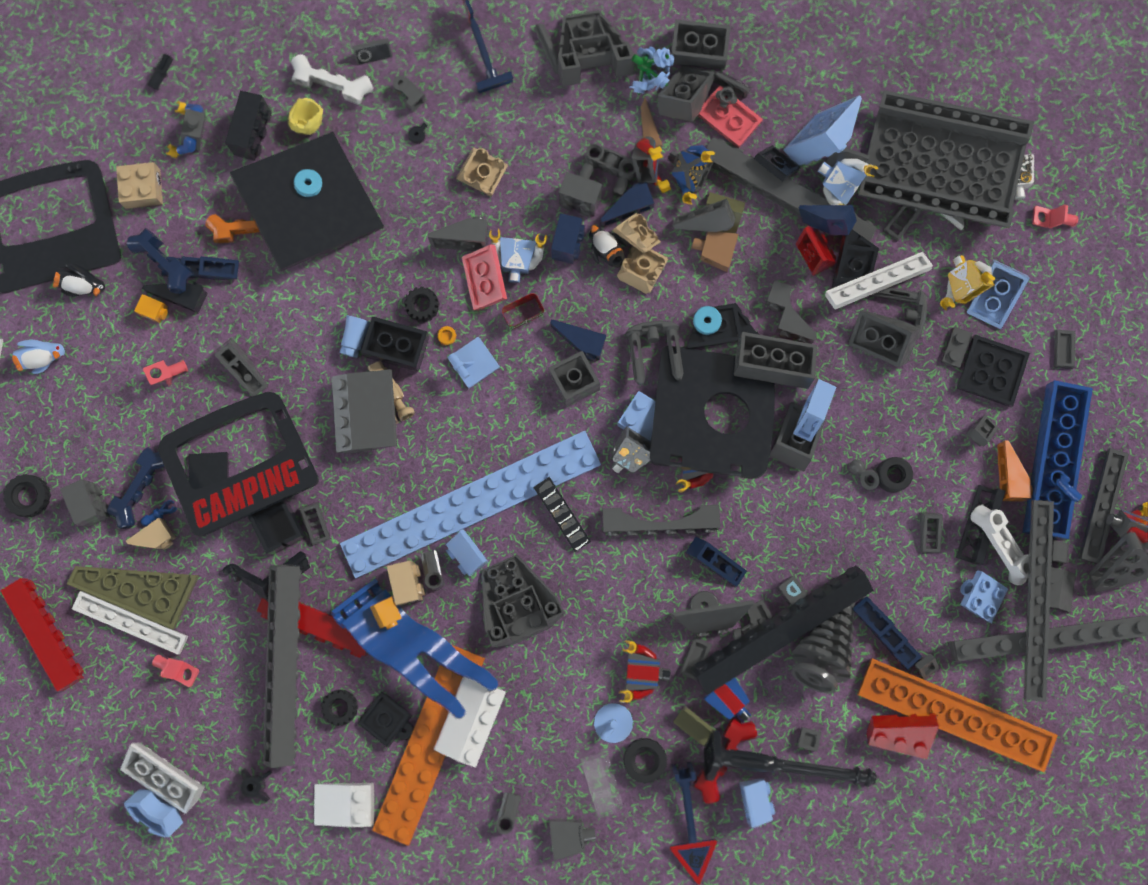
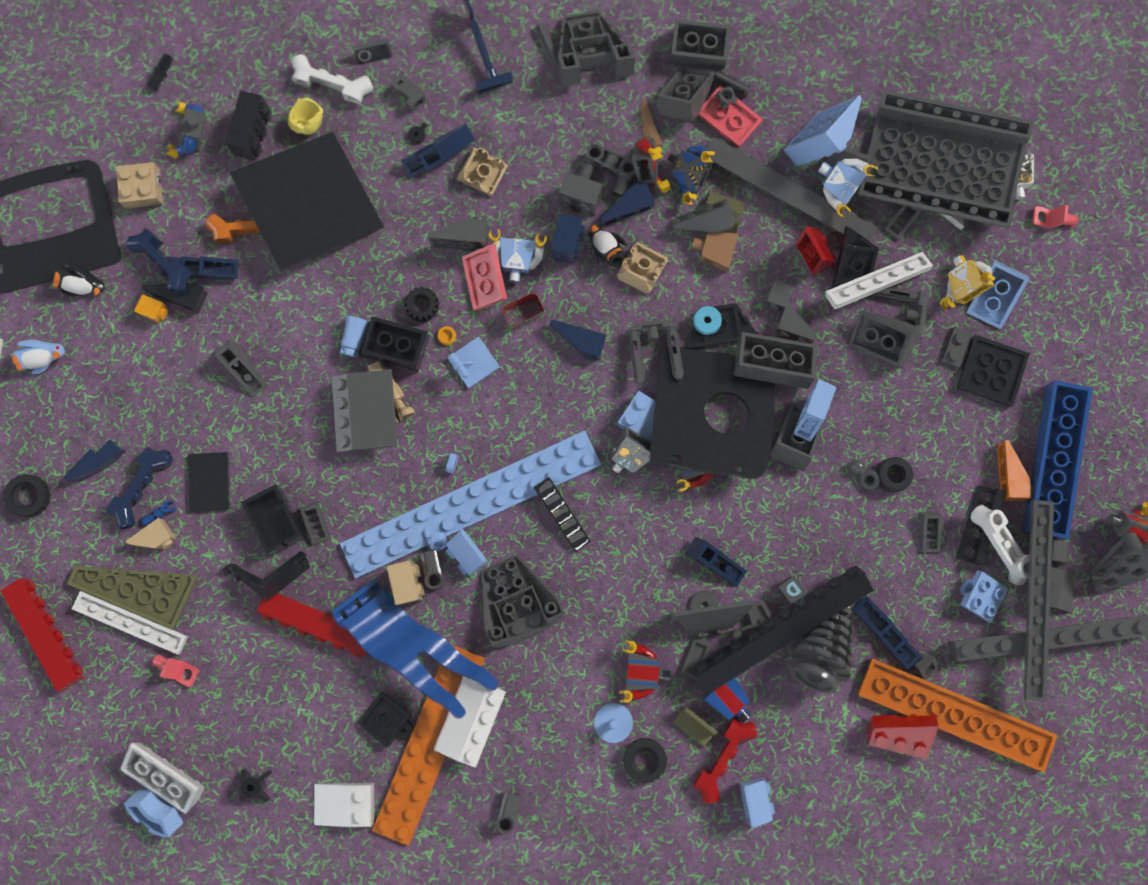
(85, 503): dark grey brick -> none
(95, 462): none -> dark blue slope
(167, 371): coral bracket -> none
(249, 491): black door -> none
(281, 665): dark grey brick -> none
(307, 190): medium azure piece -> none
(327, 707): black tyre -> none
(386, 613): light orange brick -> none
(437, 541): none -> light blue tile
(438, 151): none -> dark blue slope
(451, 463): none -> light blue tile
(569, 837): dark grey torso -> none
(574, 378): dark grey slope -> none
(601, 784): clear brick -> none
(616, 521): dark grey arch -> none
(637, 233): tan slope -> none
(644, 62): light blue plant -> none
(694, 854): dark blue piece -> none
(716, 756): black piece -> none
(777, 163): black tile -> none
(809, 739): dark grey plate -> none
(829, 218): dark blue slope -> none
(983, 431): dark grey slope -> none
(1063, 484): blue arm -> none
(1064, 349): dark grey tile -> none
(1103, 505): dark grey plate -> none

